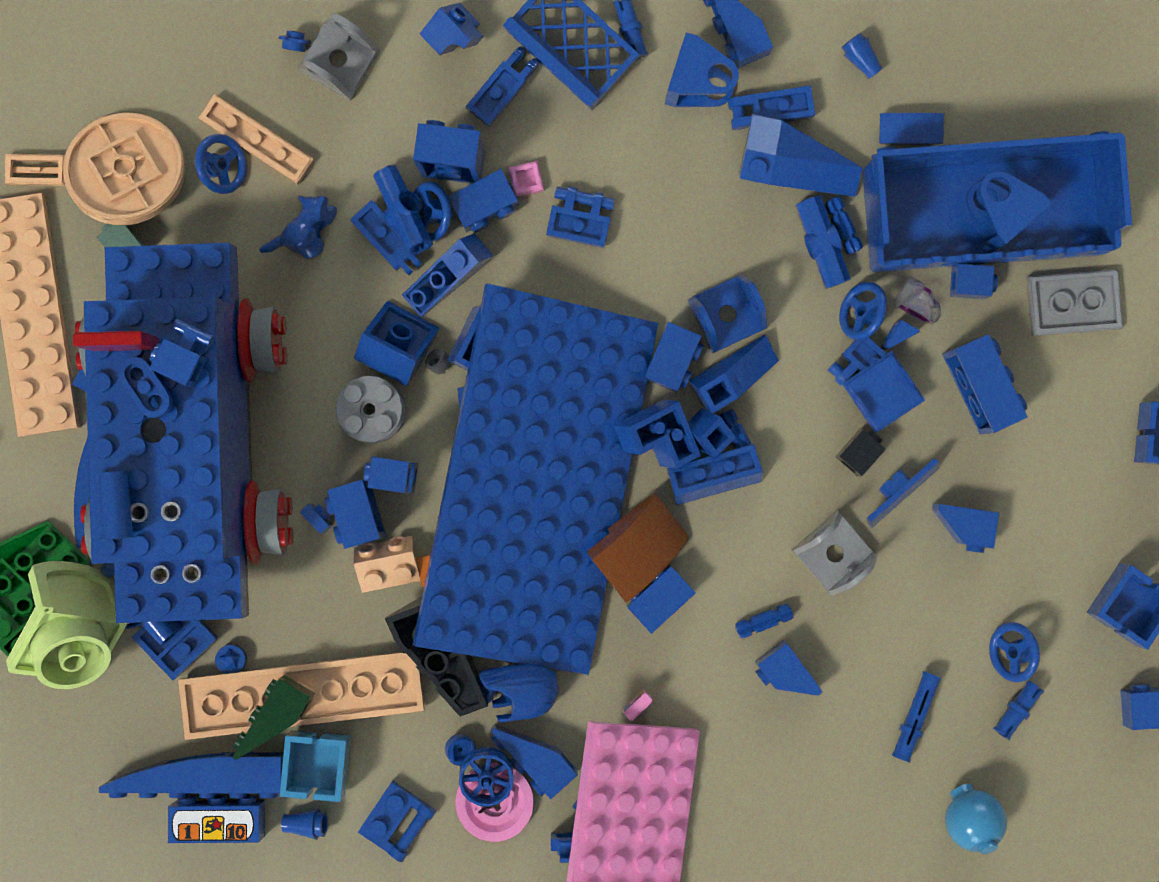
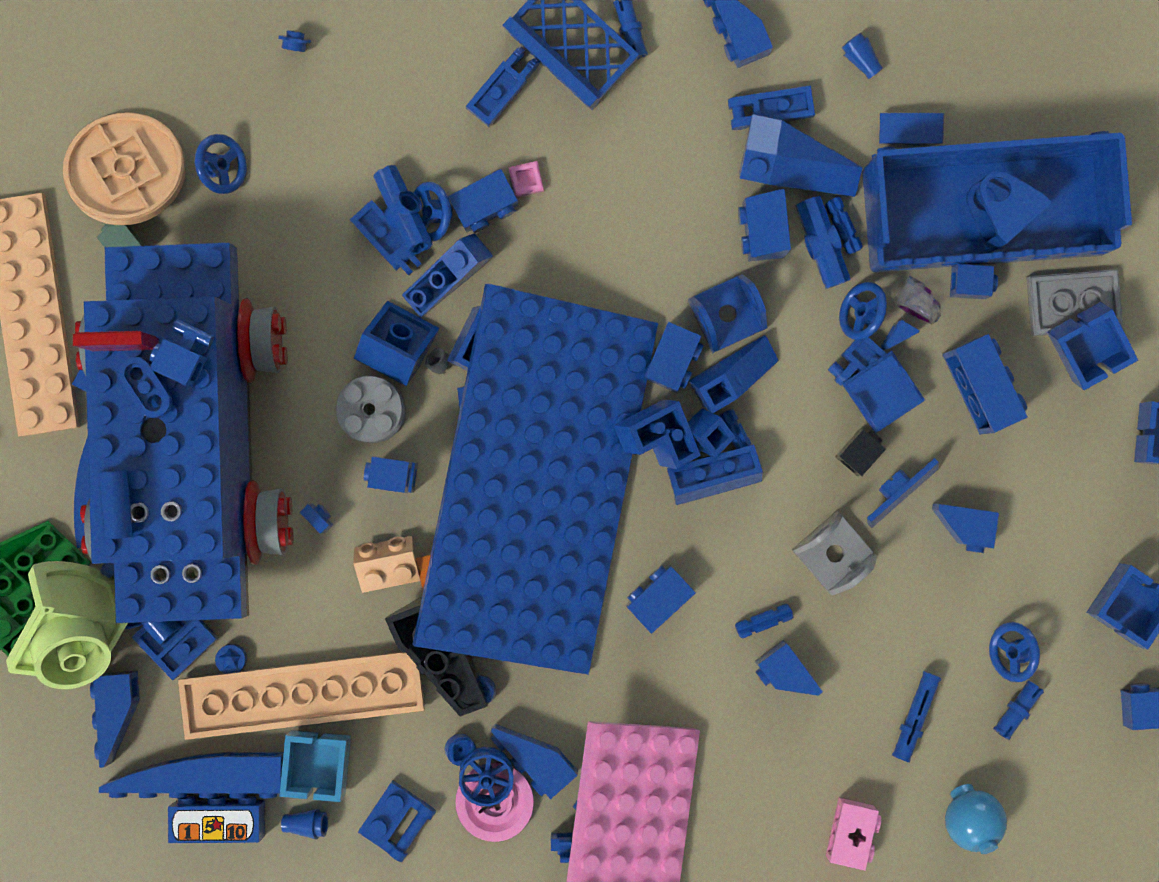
(9, 170): light nougat tile -> none
(115, 704): none -> blue slope
(256, 139): light nougat tile -> none
(282, 709): dark green slope -> none
(303, 232): blue animal -> none
(334, 37): light grey hose -> none
(355, 514): blue brick -> none
(449, 152): blue brick -> none
(451, 27): blue brick -> none
(526, 687): blue hair -> none
(579, 225): blue plate -> none
(637, 705): bright pink tile -> none
(638, 547): dark orange slope -> none
(692, 73): blue hose -> none
(765, 226): none -> blue slope
(847, 818): none -> bright pink brick
(1090, 341): none -> blue piece

